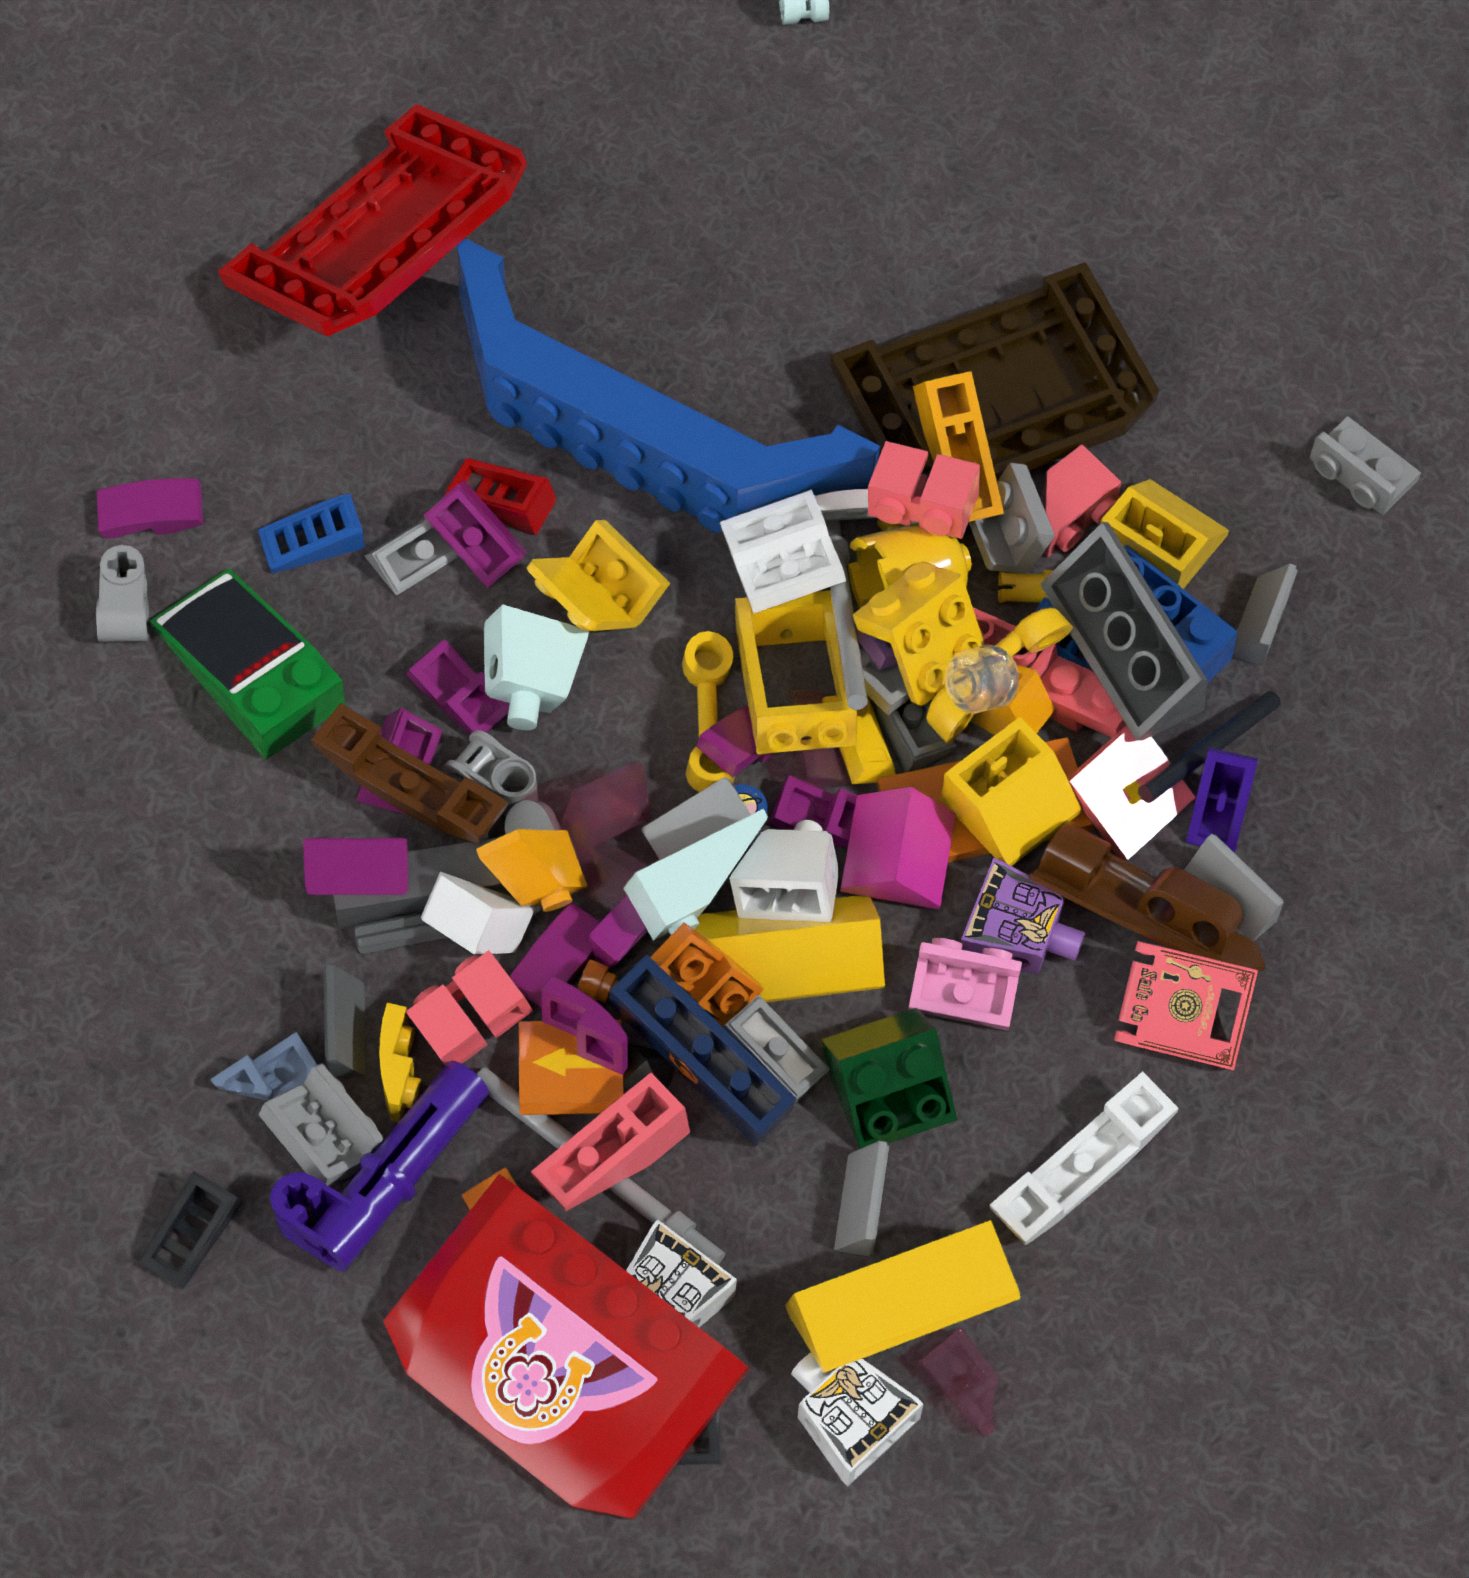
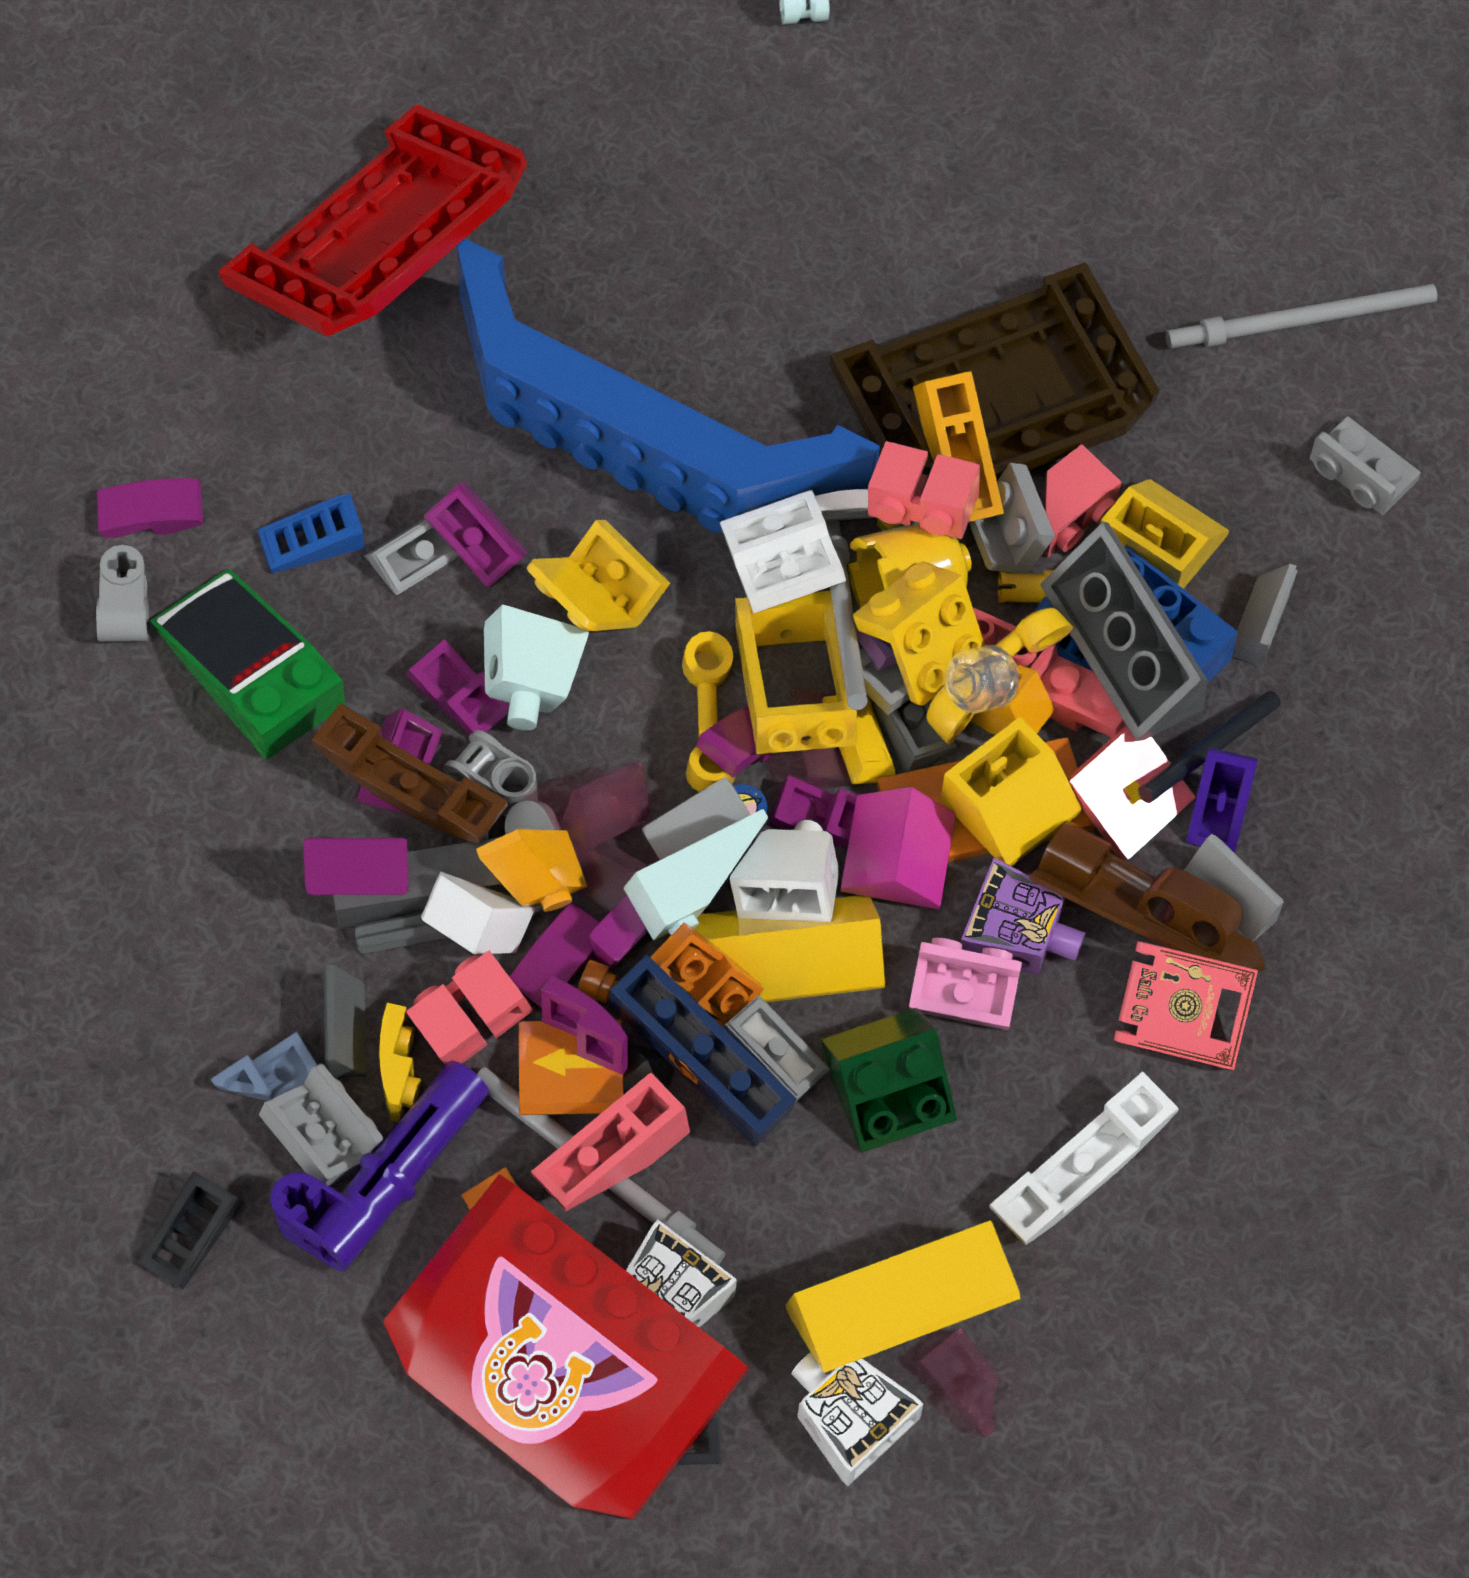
(528, 507): red slope -> none
(862, 1199): light grey slope -> none
(1216, 330): none -> light grey bar

